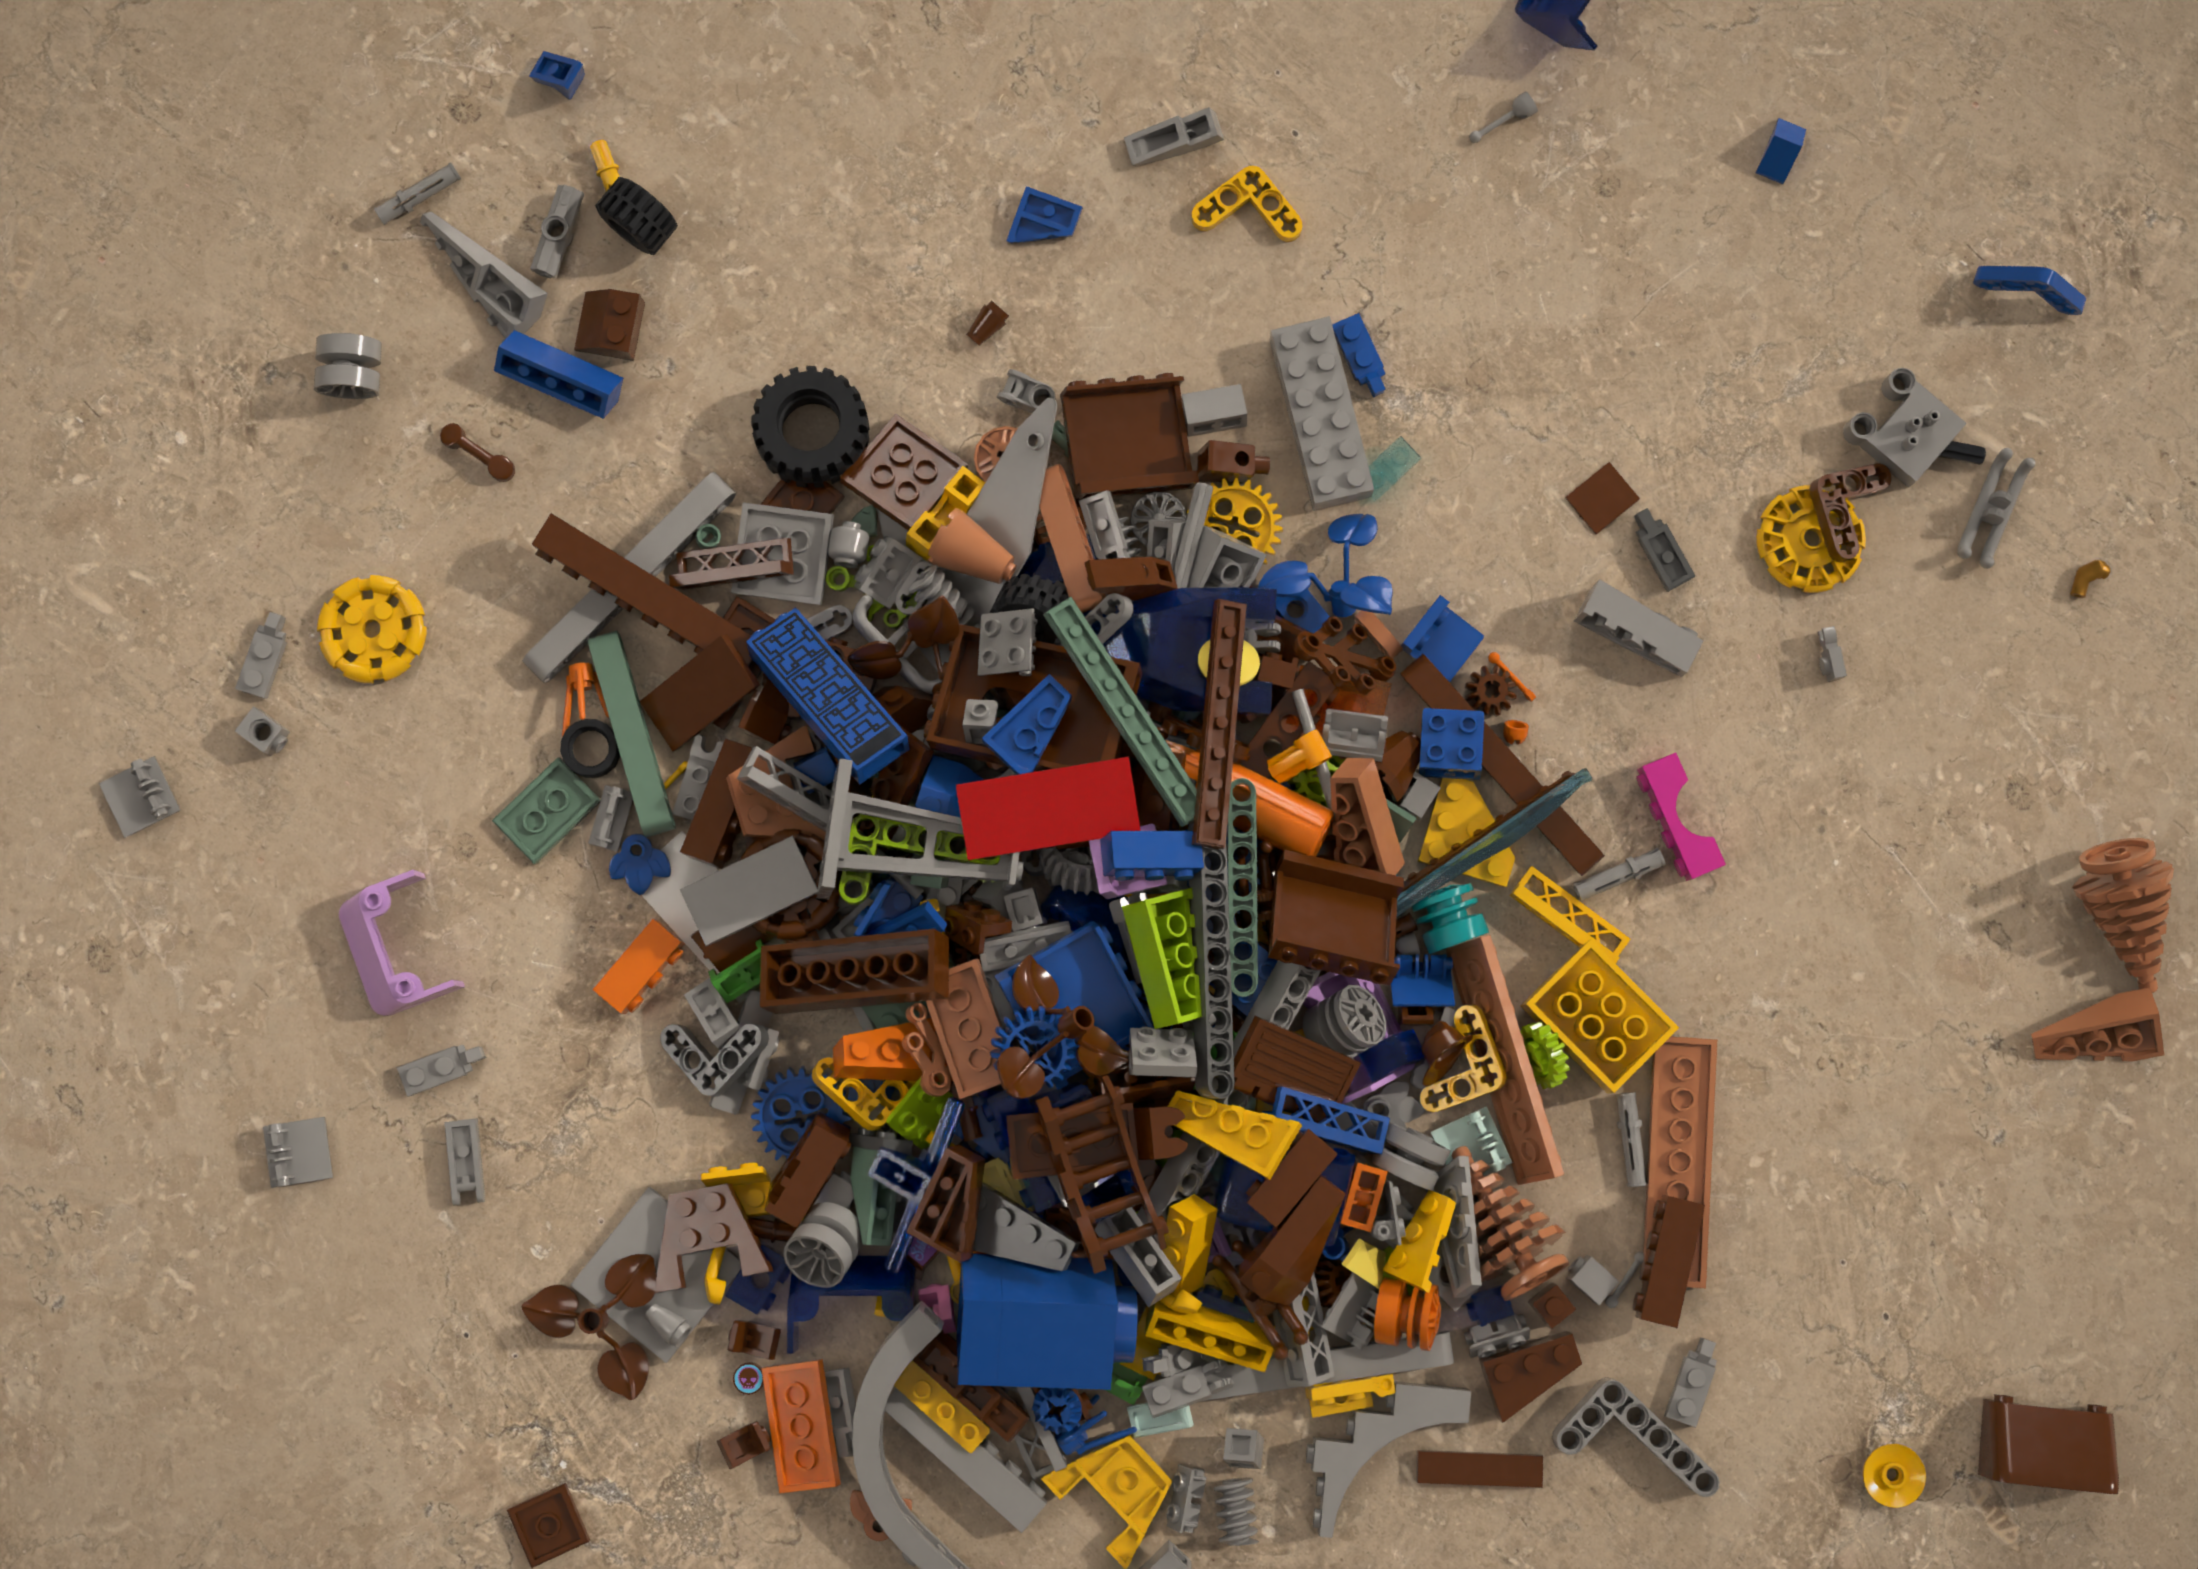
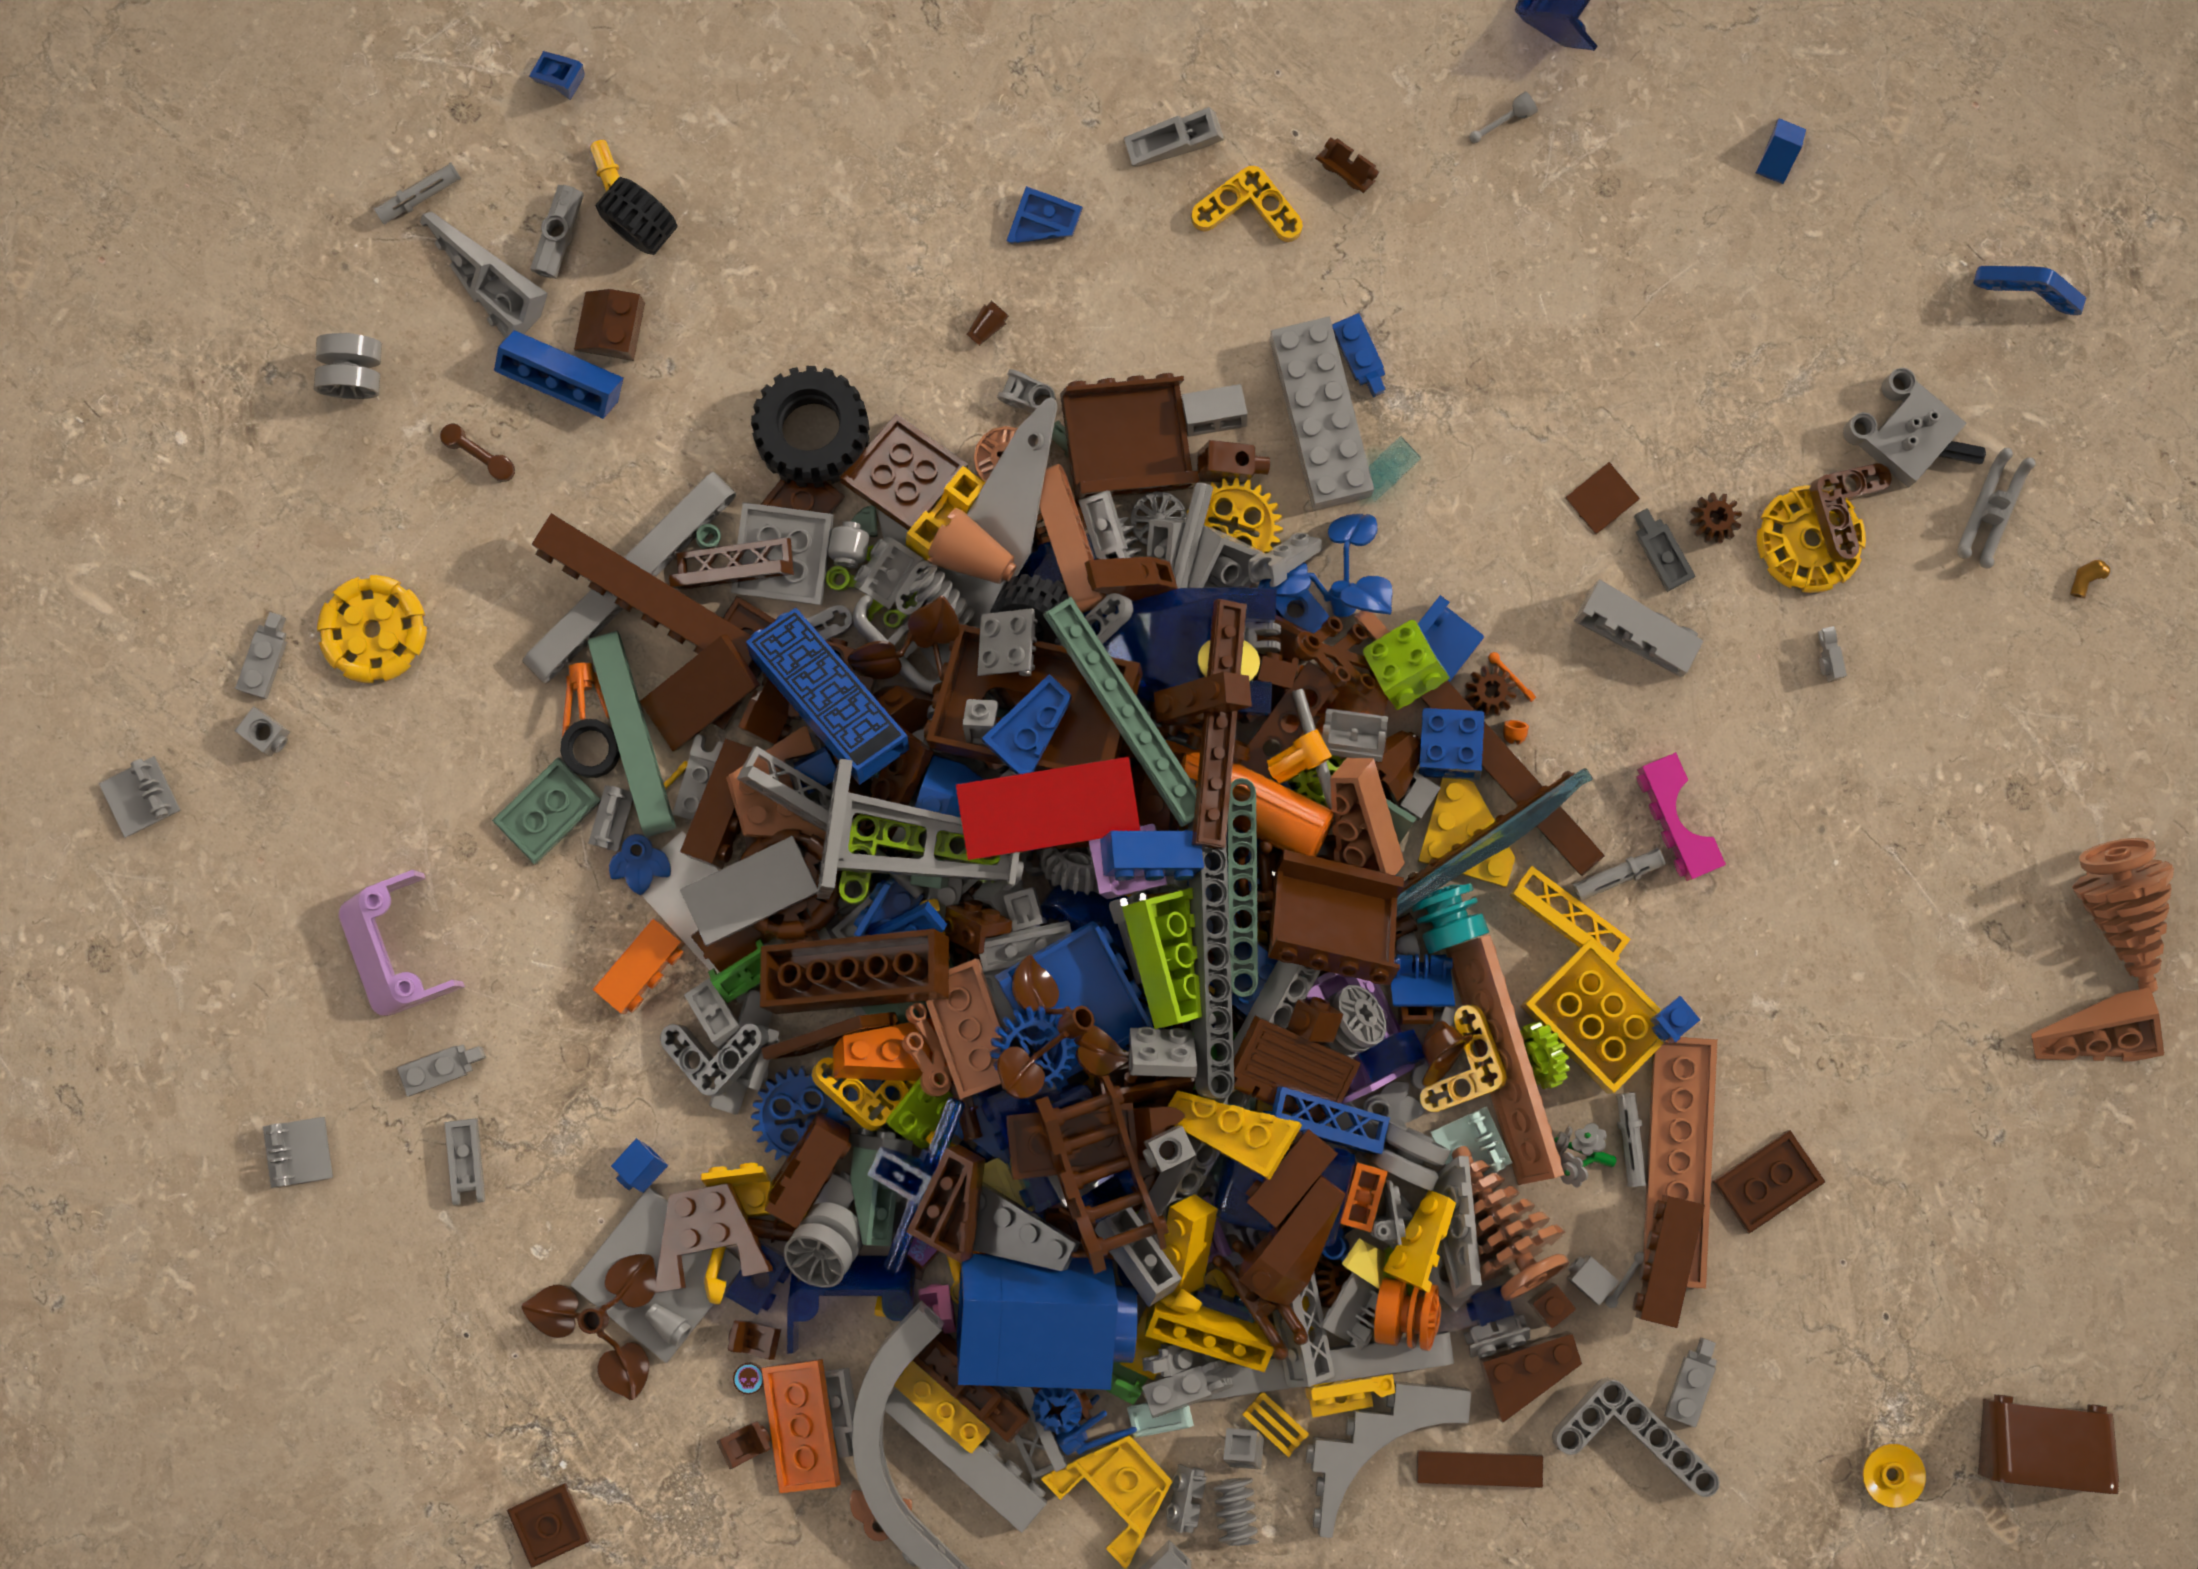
(638, 1166): none -> blue brick
(827, 1035): none -> reddish brown tile
(1181, 1143): none -> light grey brick
(1189, 701): none -> reddish brown arch
(1283, 558): none -> light grey plate
(1295, 1442): none -> yellow tile
(1315, 1020): none -> reddish brown brick
(1358, 174): none -> reddish brown hinge
(1405, 664): none -> lime bracket
(1587, 1142): none -> light grey plant
(1674, 1020): none -> blue bracket
(1724, 510): none -> reddish brown gear
(1768, 1181): none -> reddish brown tile

